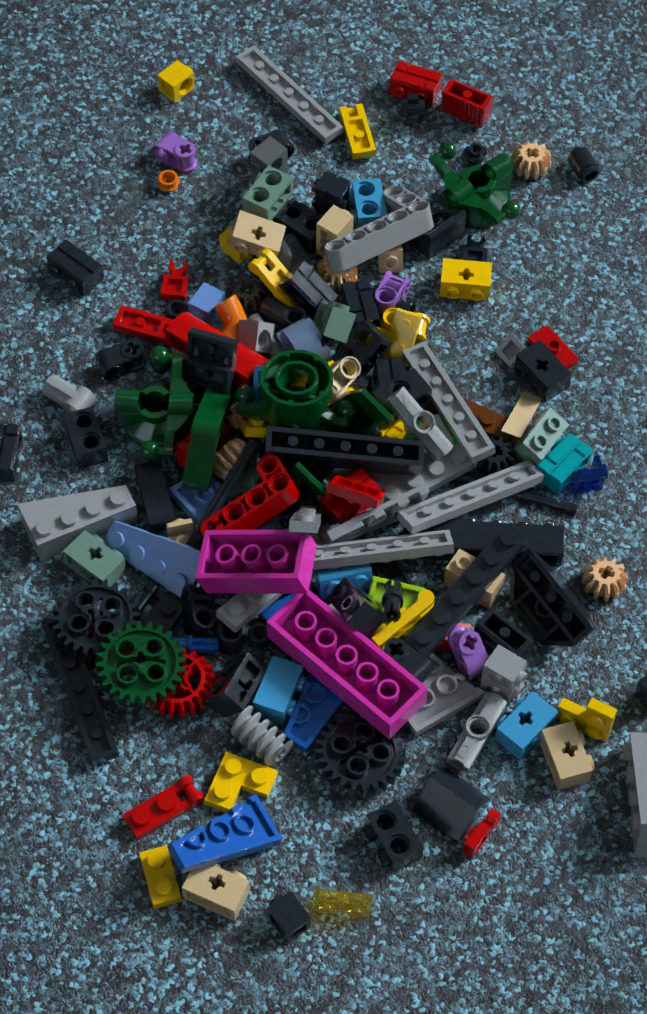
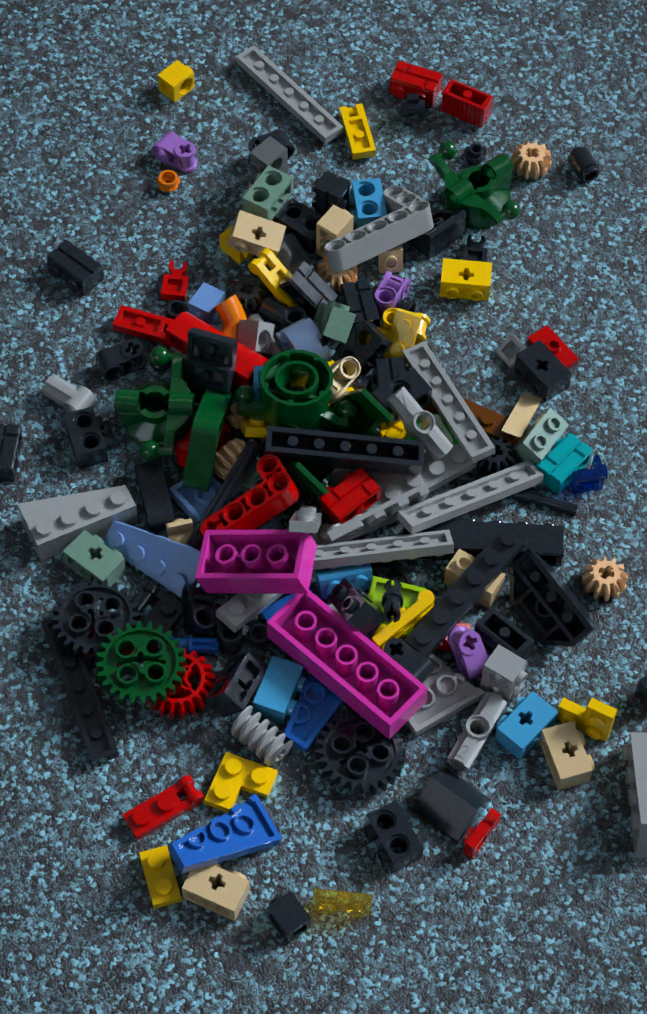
(355, 492): red plate -> none

